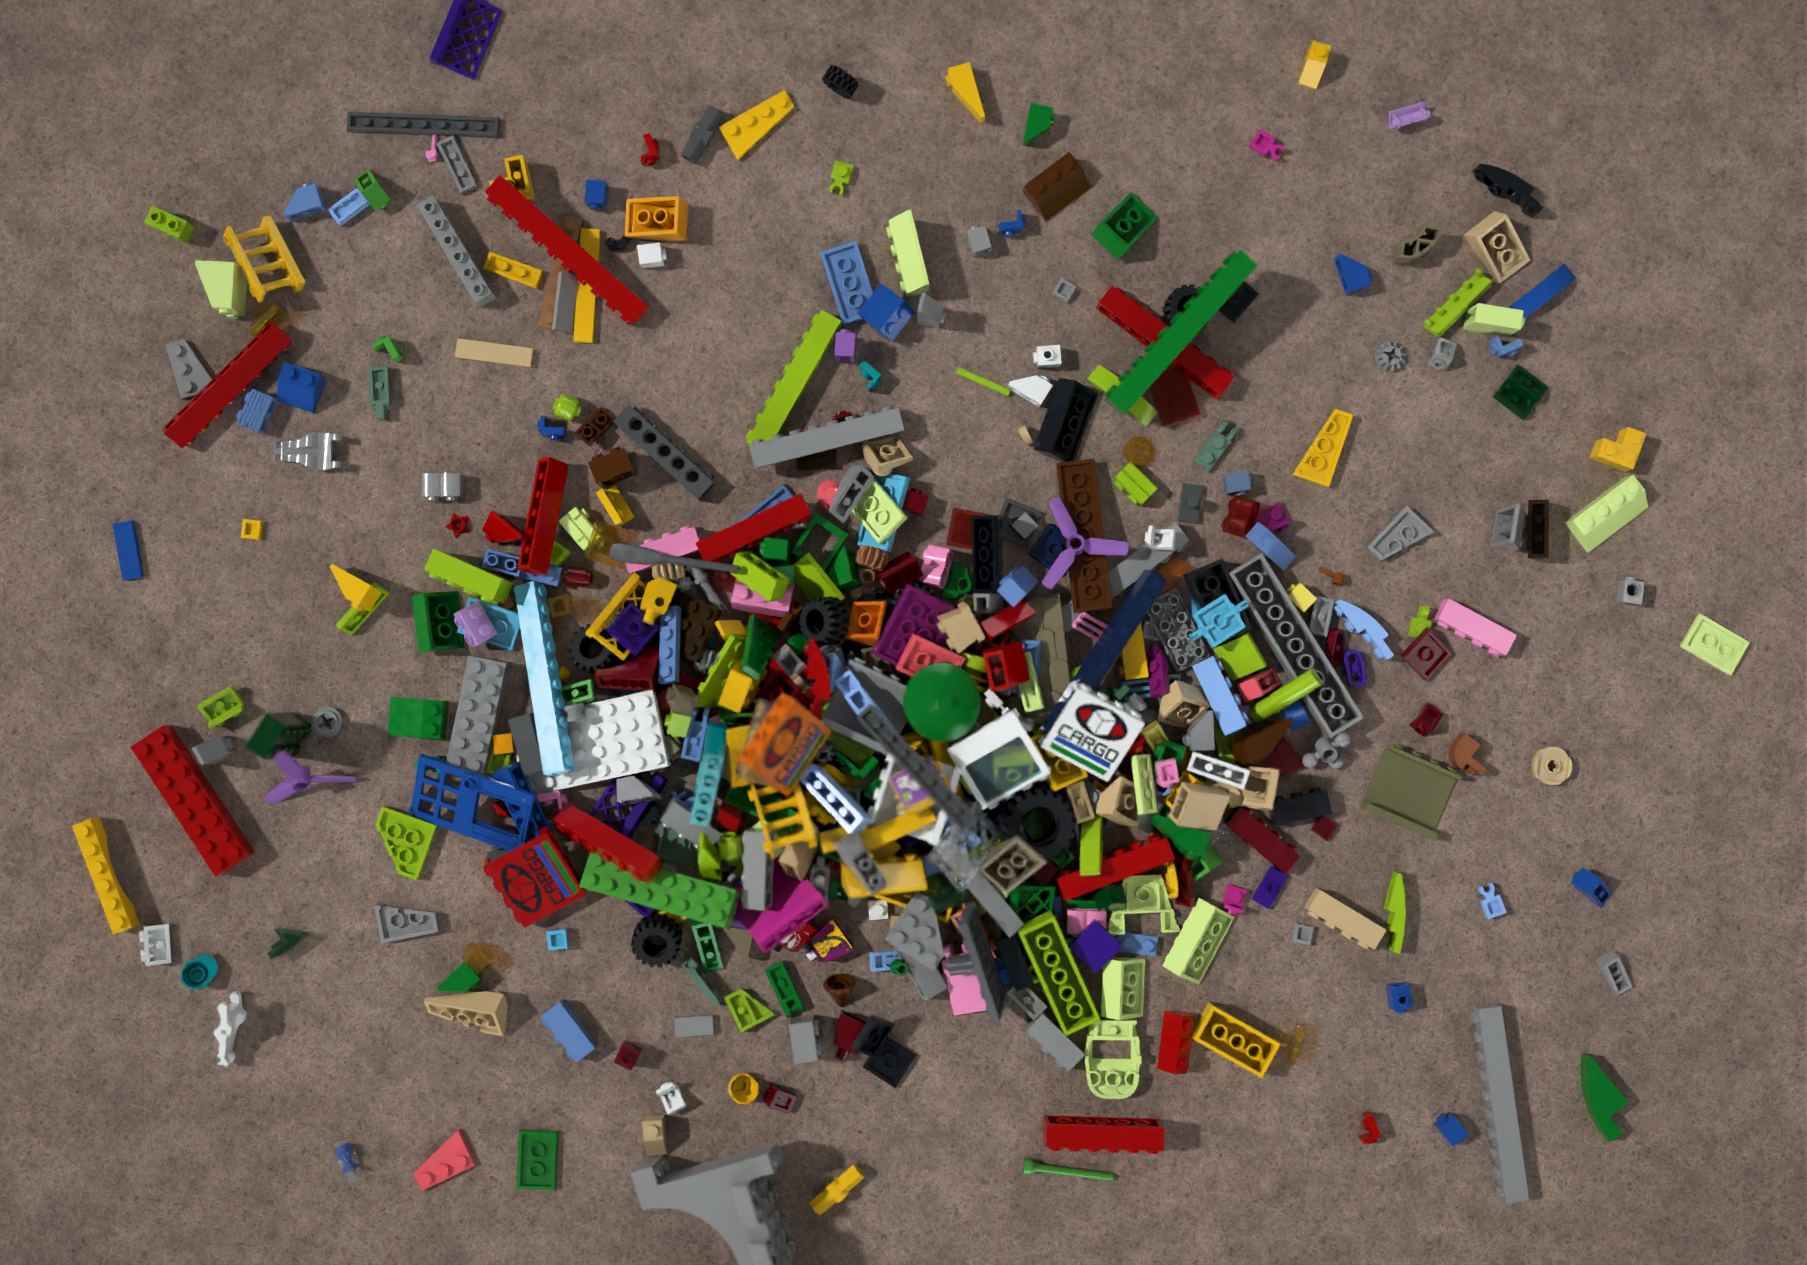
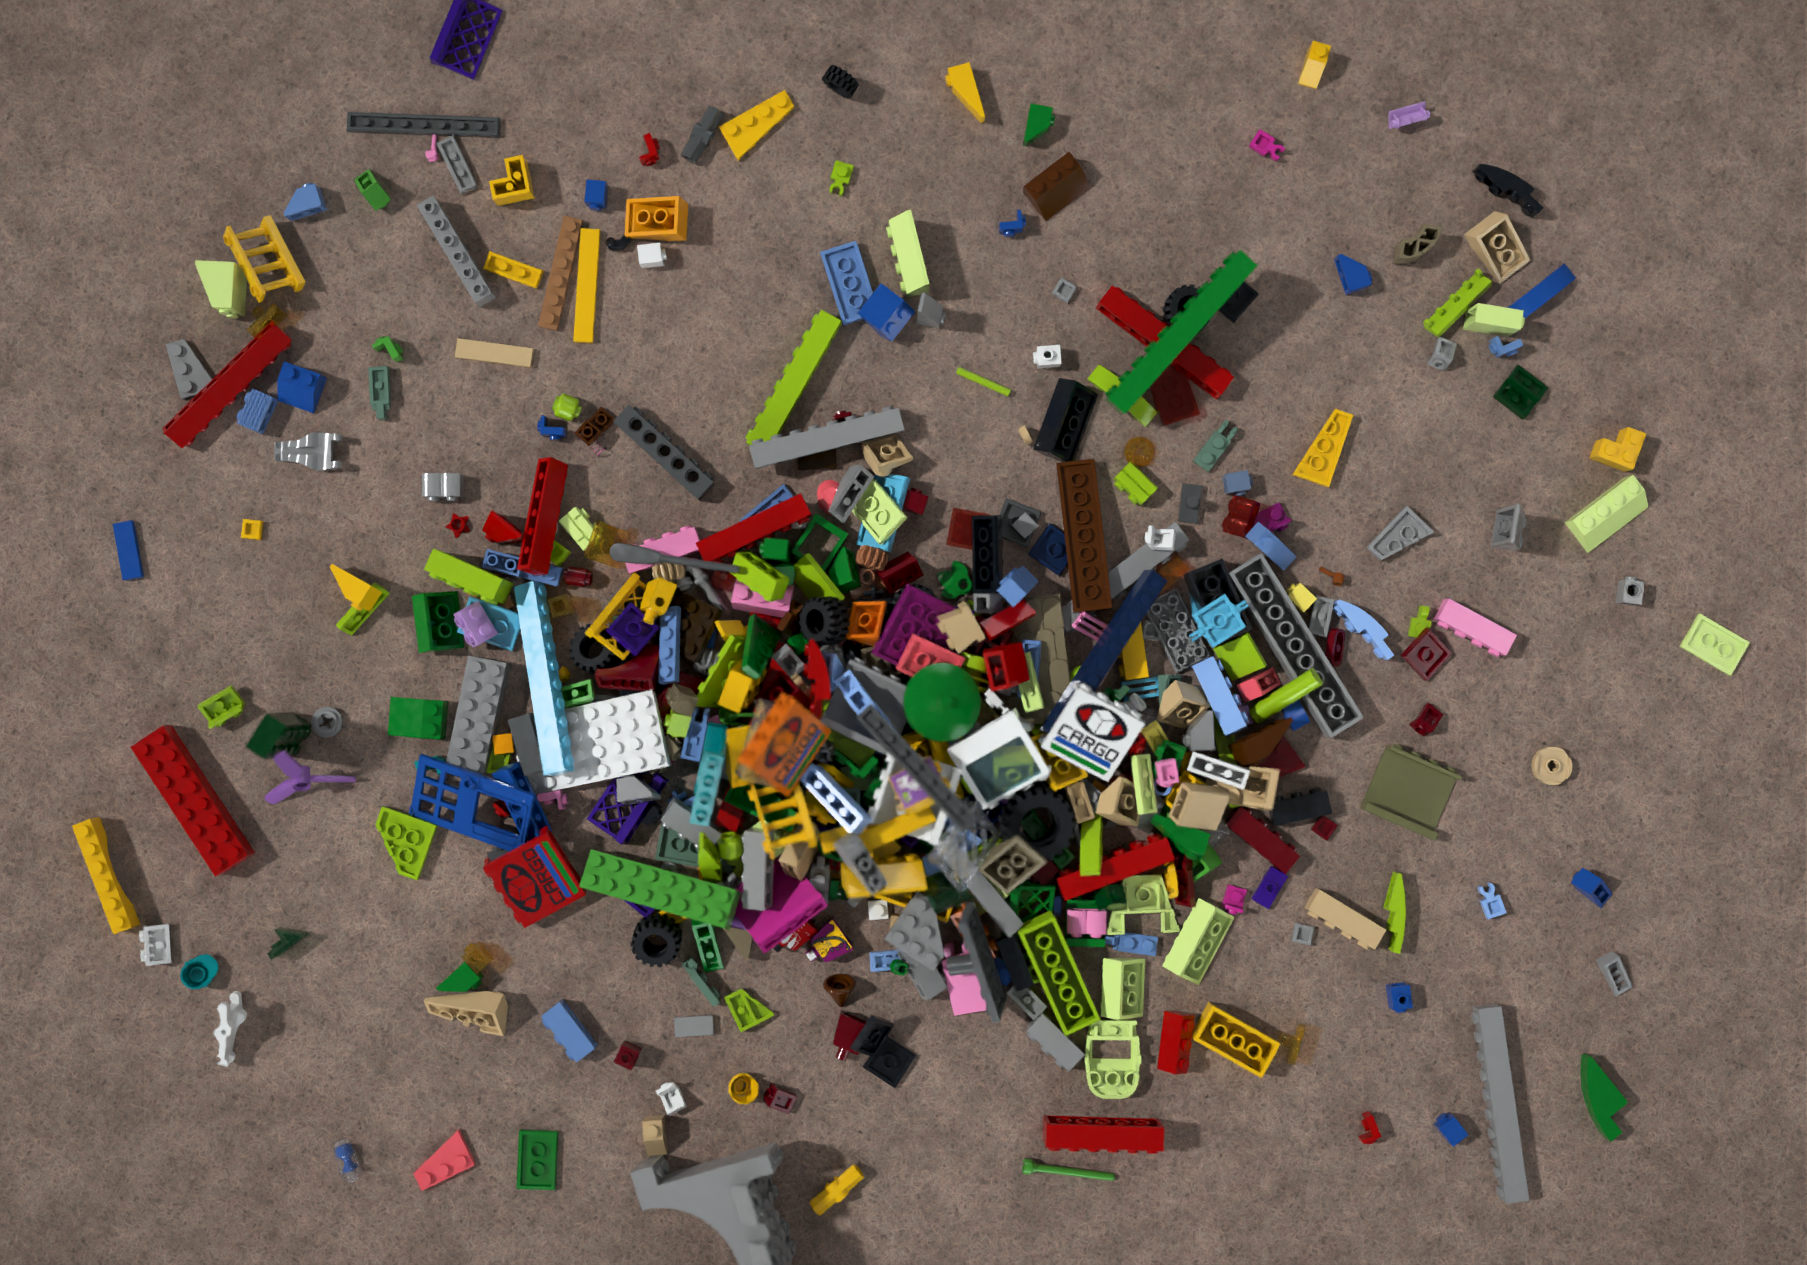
(169, 224): lime brick -> none
(214, 750): light grey slope -> none
(348, 206): light blue plate -> none
(404, 923): light grey wing -> none
(557, 939): medium azure plate -> none
(565, 302): light grey tile -> none
(566, 249): red brick -> none
(575, 712): light grey wheel -> none
(607, 843): red brick -> none
(612, 467): reddish brown brick -> none
(615, 505): yellow bracket -> none
(784, 988): green plate -> none
(804, 1039): light grey brick -> none
(845, 346): medium lavender brick -> none
(868, 372): teal bracket -> none
(936, 566): bright pink brick -> none
(978, 240): light grey brick -> none
(1032, 388): white slope -> none
(1092, 546): medium lavender piece -> none
(1095, 946): dark purple tile -> none
(1124, 226): green slope -> none
(1157, 671): magenta hinge -> none
(1327, 751): light grey piece -> none
(1356, 667): dark purple plate -> none
(1382, 359): light grey gear -> none
(1461, 754): dark orange brick -> none
(1538, 528): dark brown brick -> none

